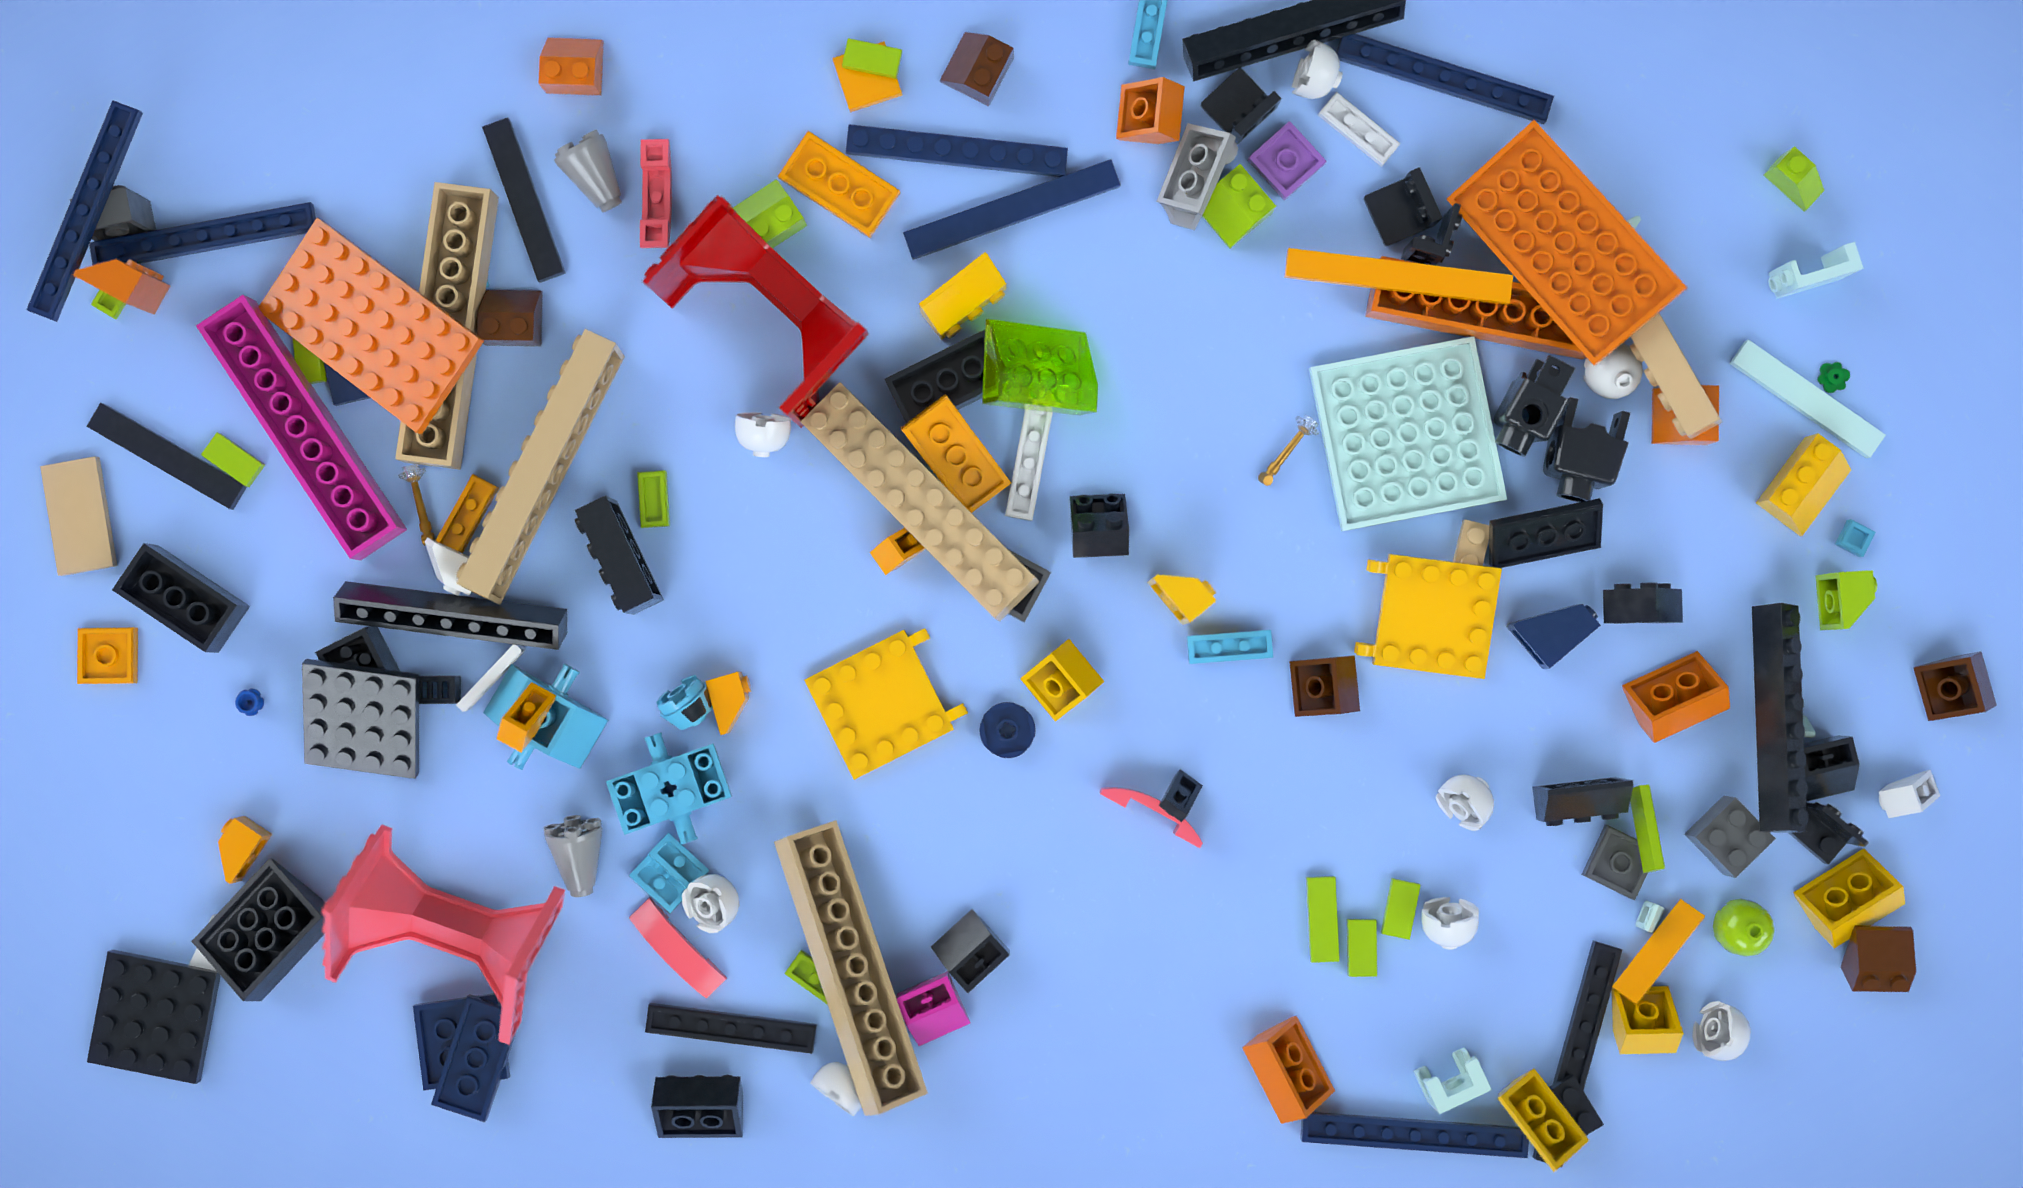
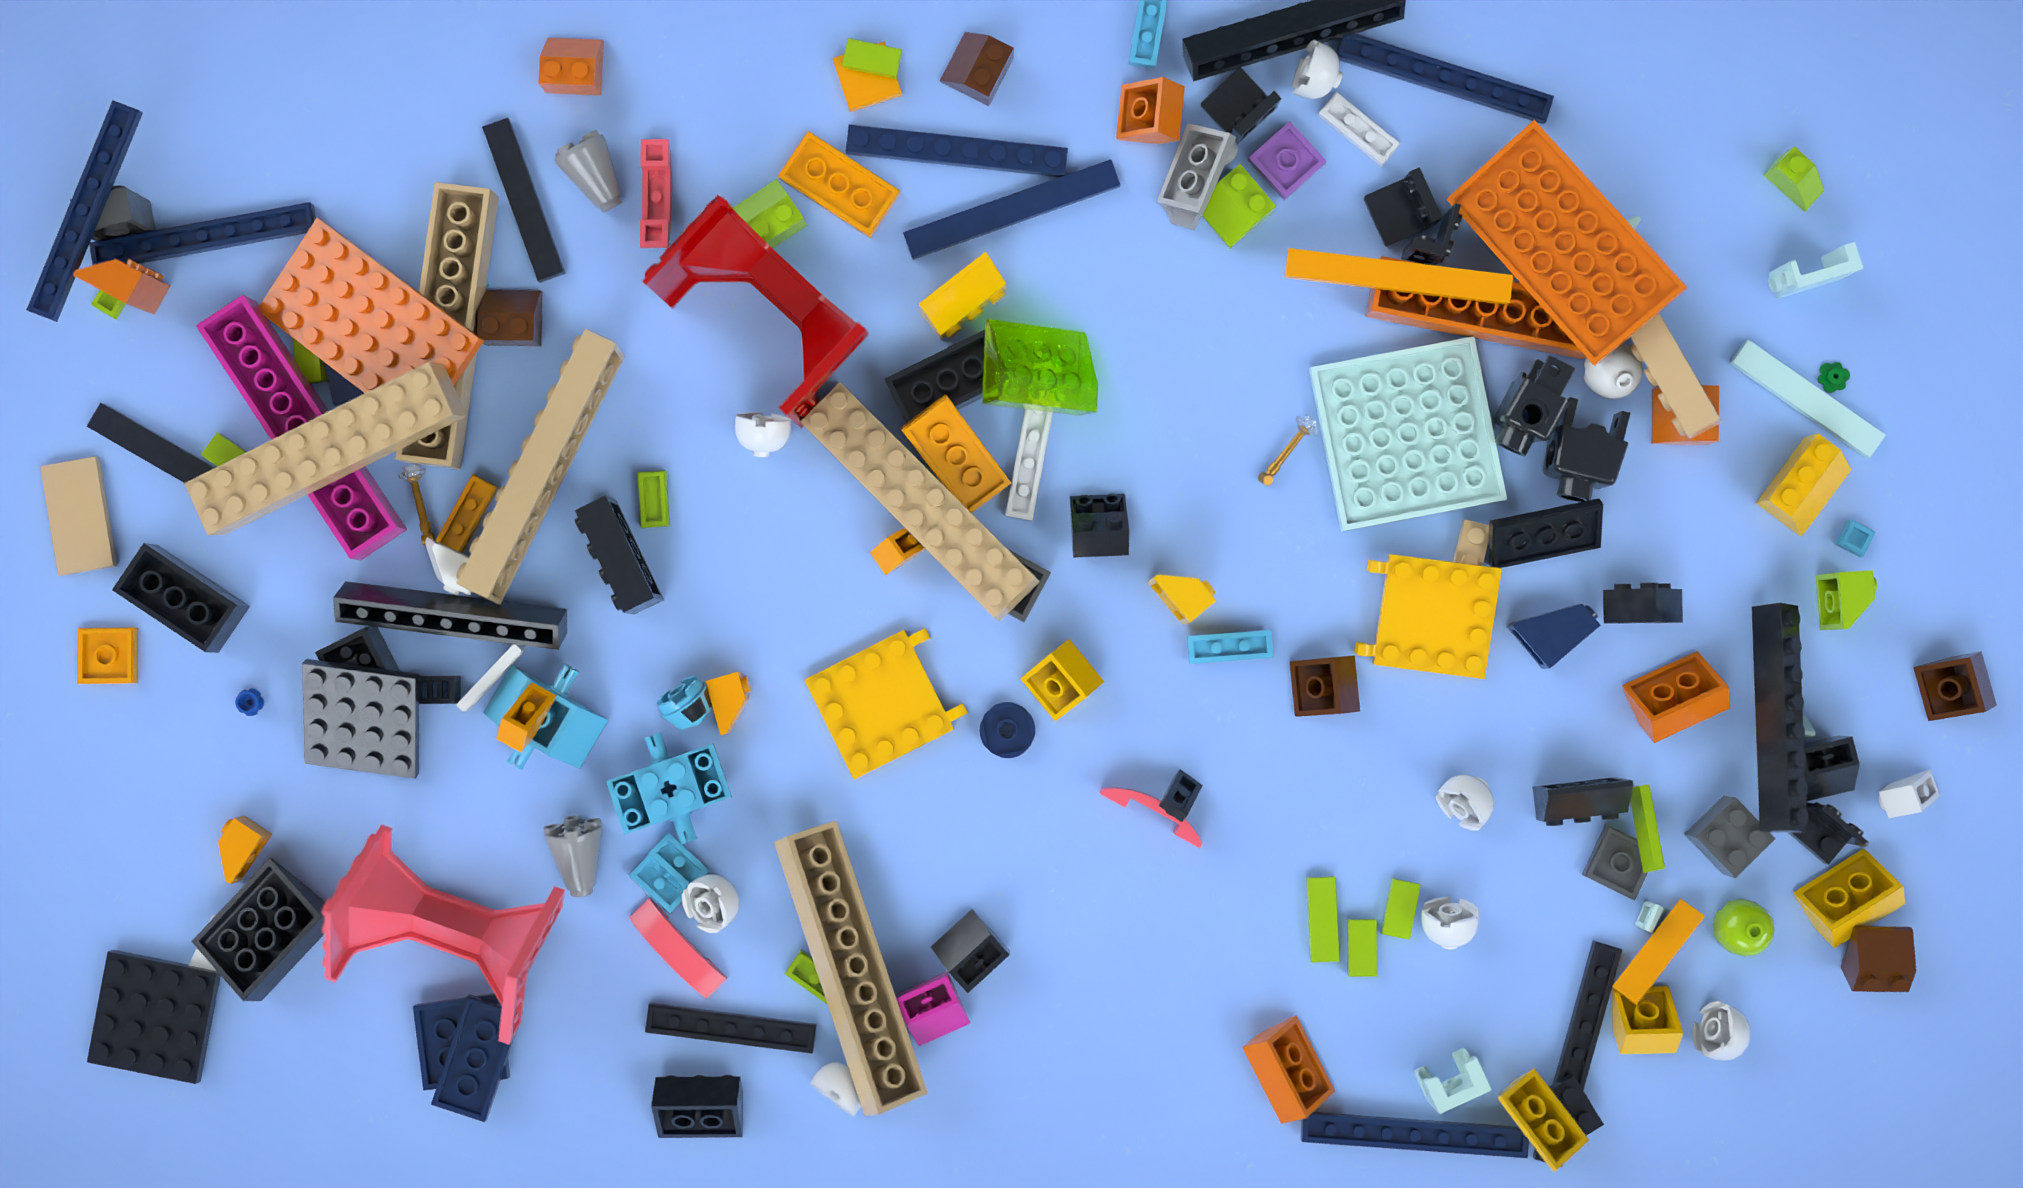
(326, 449): none -> tan brick

